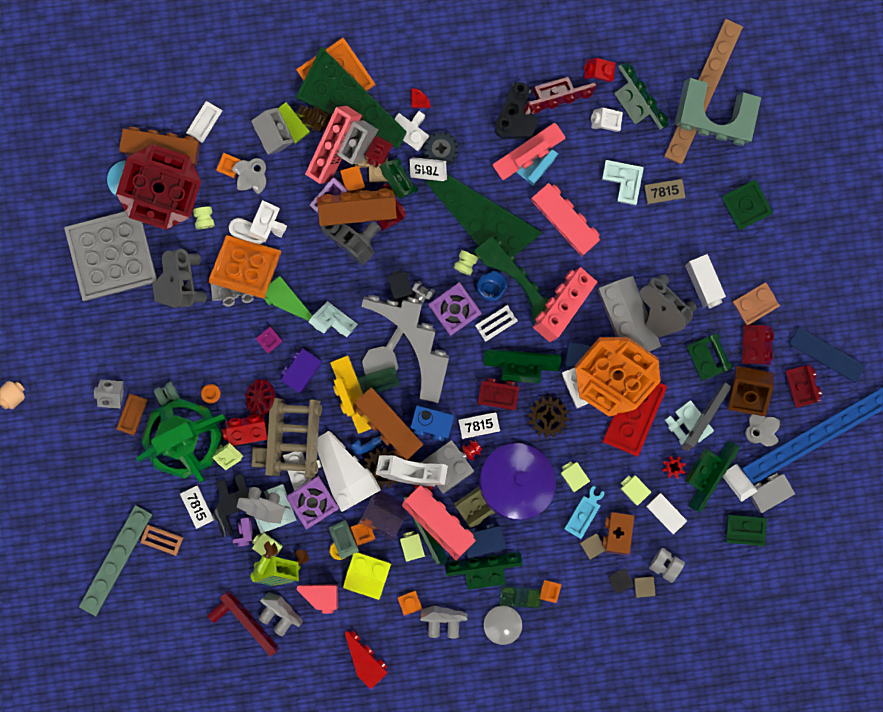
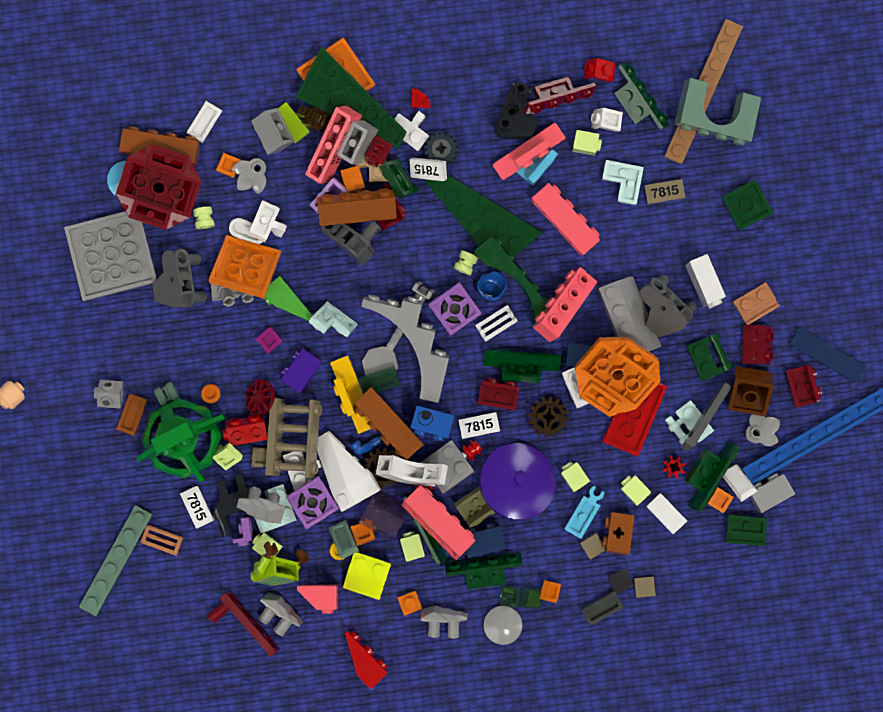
(400, 285): black brick -> none
(586, 143): none -> yellowish green brick
(602, 608): none -> pearl dark grey tile
(673, 567): light grey wheel -> none
(720, 500): none -> orange plate

